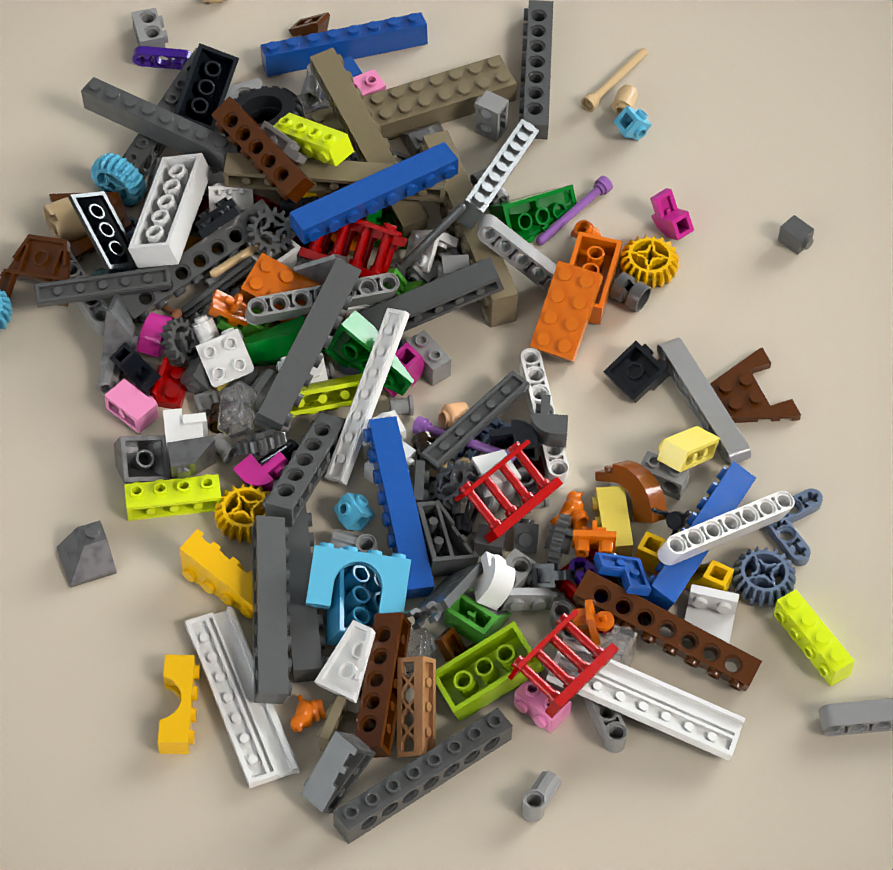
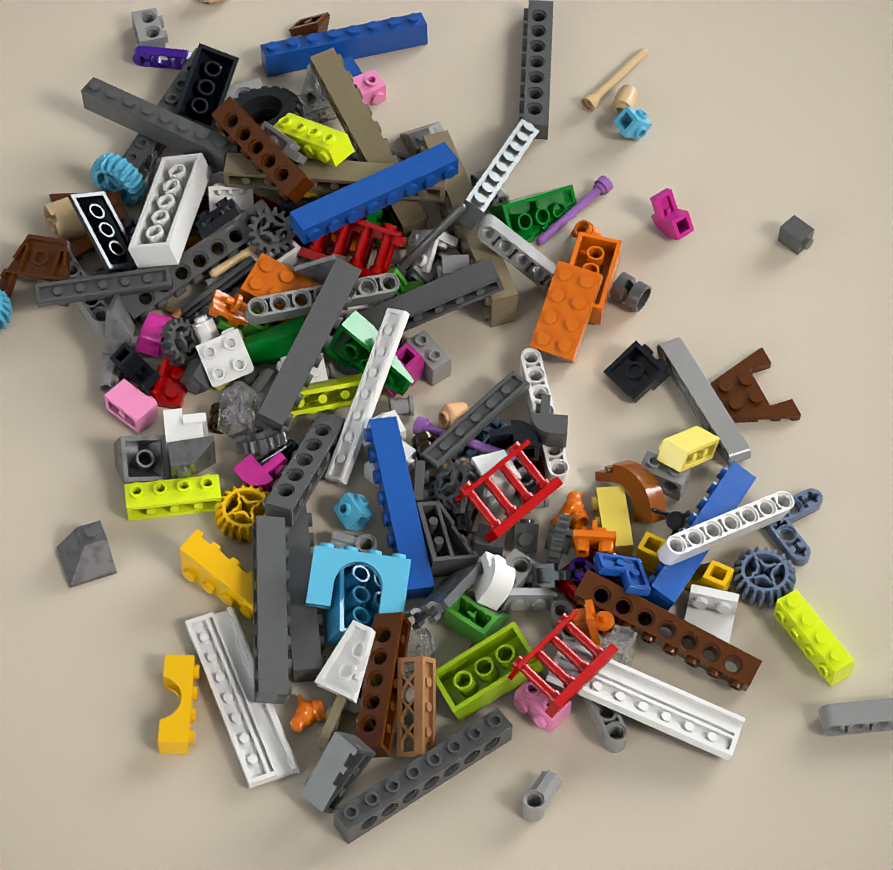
(204, 401): light grey tile -> none
(224, 448): light grey bush -> none
(432, 98): dark tan brick -> none
(451, 644): reddish brown bracket -> none
(491, 115): light grey brick -> none
(662, 259): yellow gear -> none

